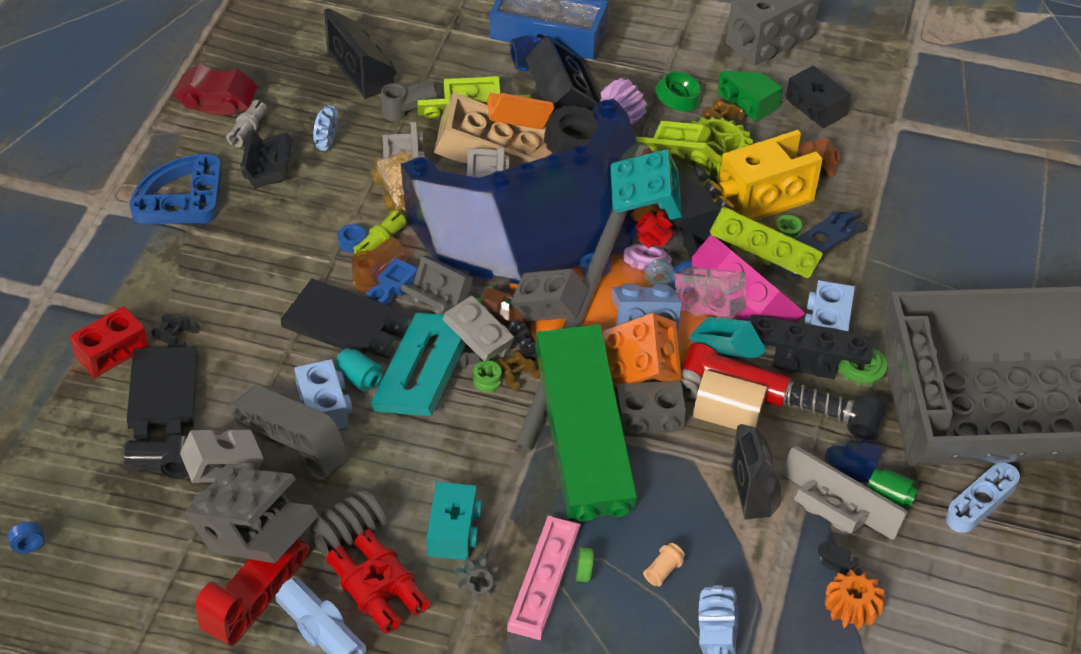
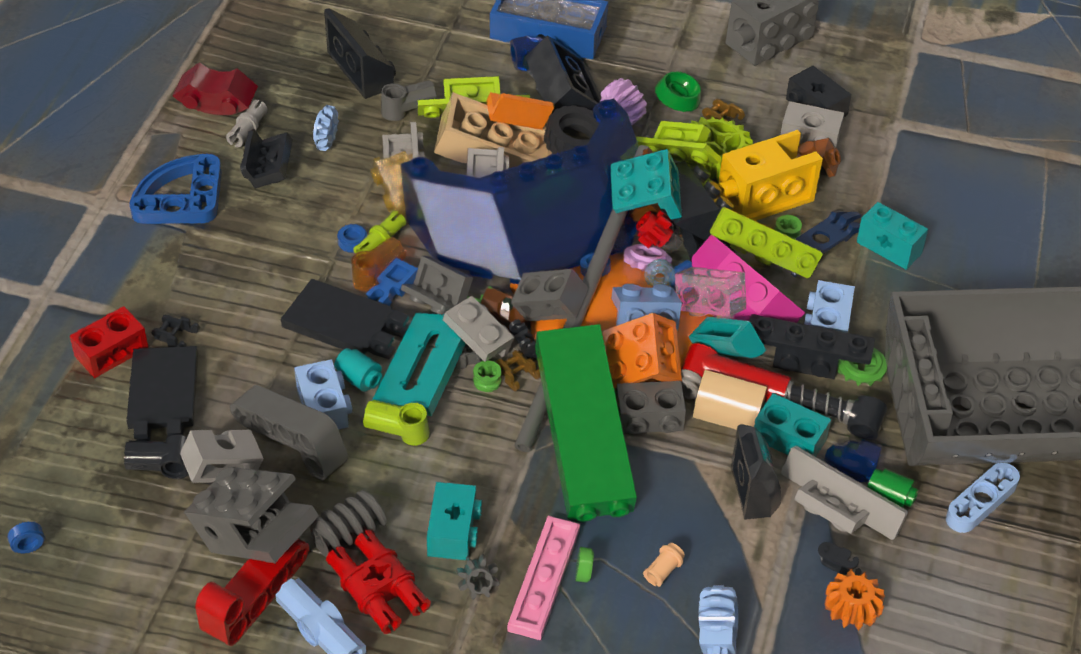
(406, 421): none -> lime piece
(751, 92): green slope -> none
(791, 425): none -> teal brick
(812, 122): none -> light grey brick
(892, 235): none -> teal brick

